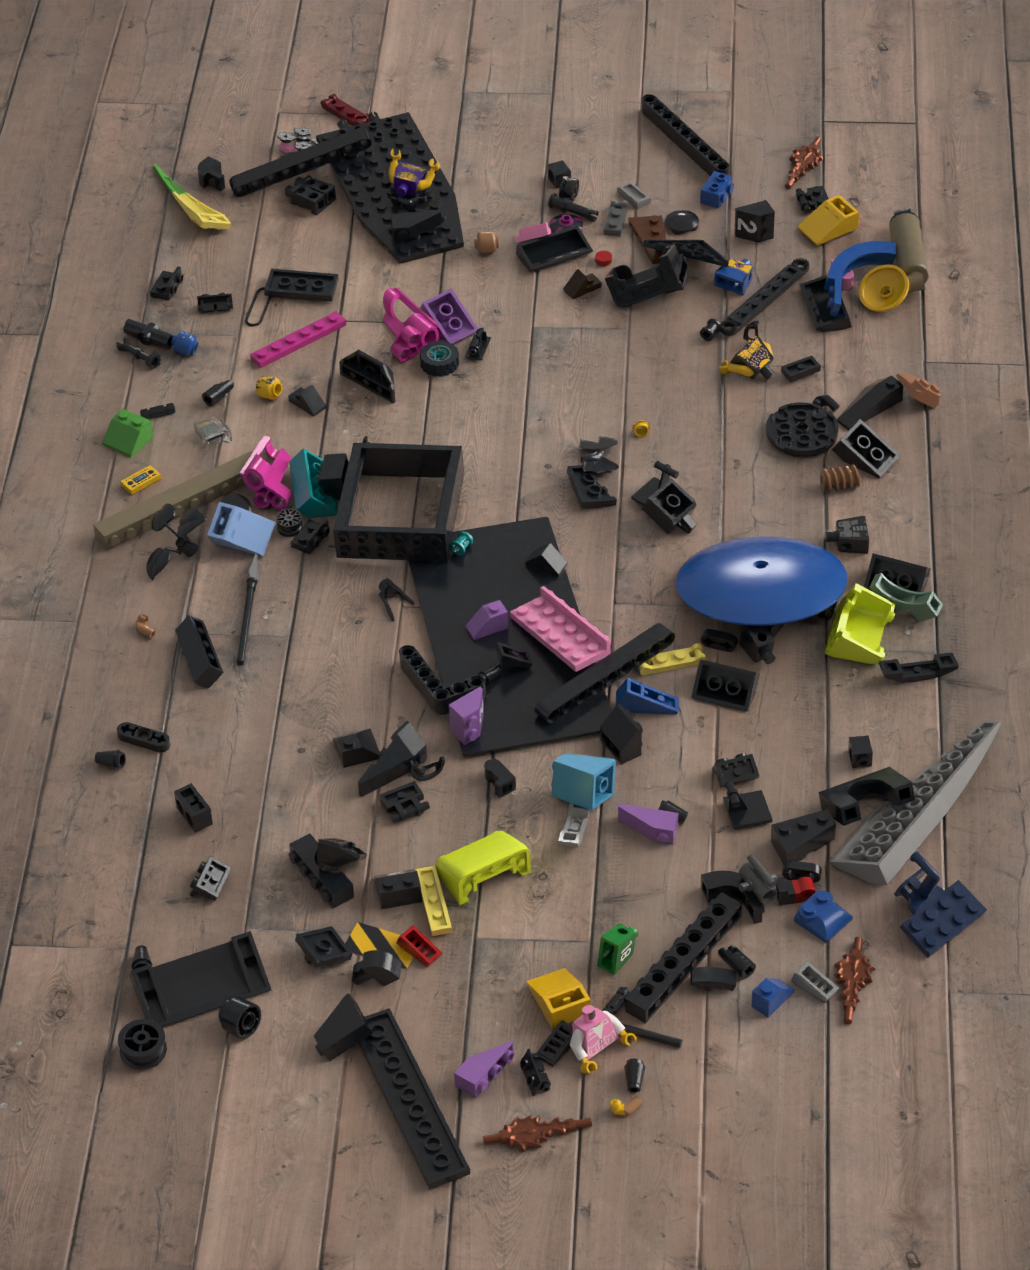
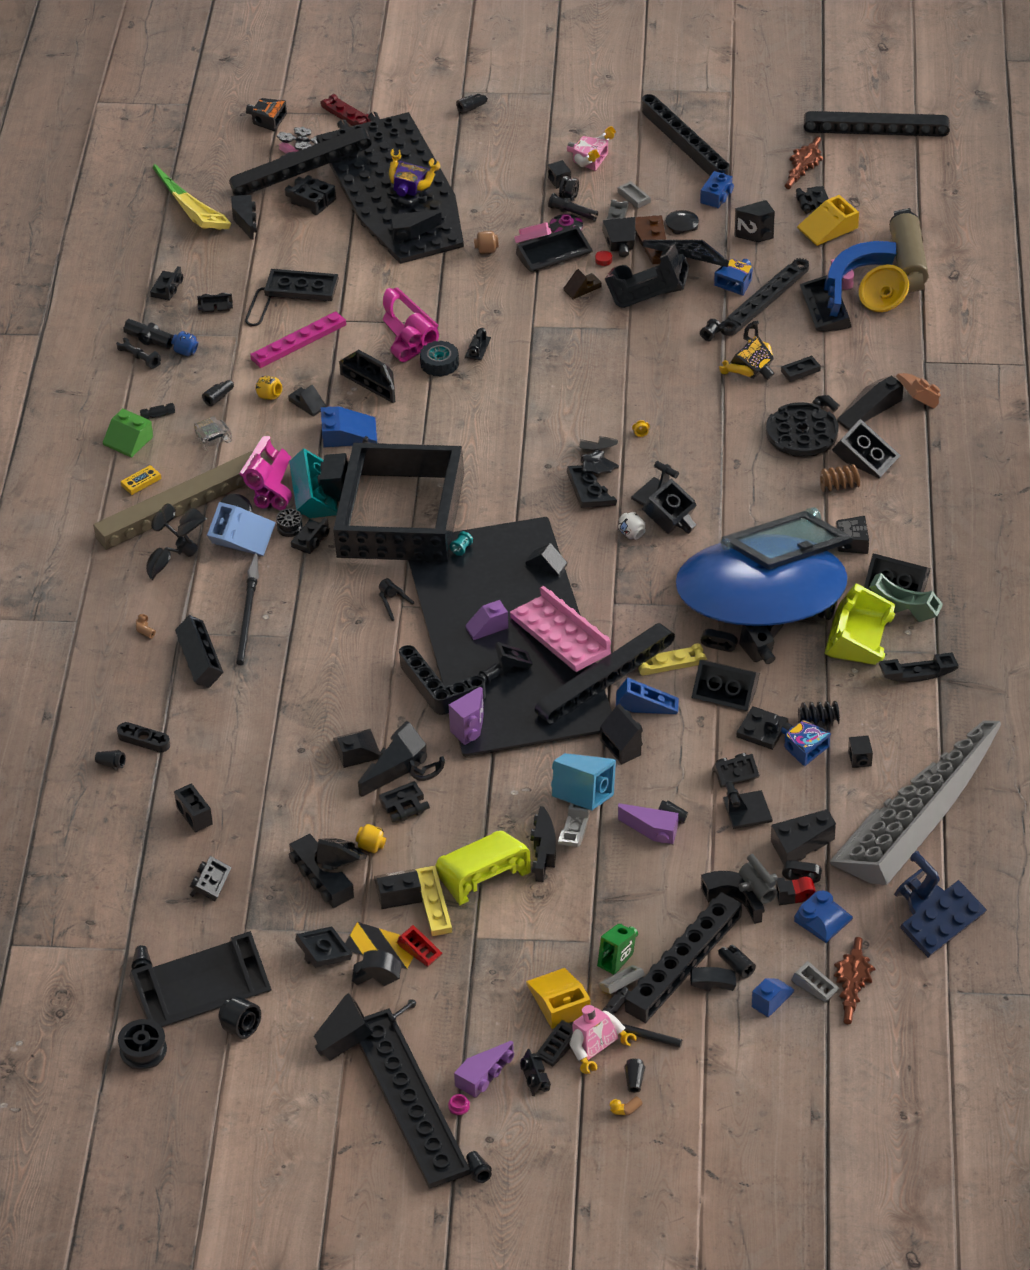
(211, 174): black brick -> none
(244, 214): none -> black slope
(267, 113): none -> black torso
(346, 427): none -> blue slope
(370, 838): none -> yellow head
(411, 1003): none -> black hinge
(451, 317): medium lavender slope -> none
(458, 1104): none -> dark pink plate
(470, 102): none -> black hinge
(479, 1168): none -> black cone
(500, 776): black leg -> none
(530, 1132): copper piece -> none
(544, 844): none -> black slope
(591, 151): none -> torso
(620, 234): none -> black torso
(621, 979): none -> light grey tile
(631, 525): none -> white head
(761, 727): none -> black hinge
(787, 539): none -> door
(805, 741): none -> blue torso
(819, 713): none -> black piece
(876, 123): none -> black beam
(884, 783): black arch -> none

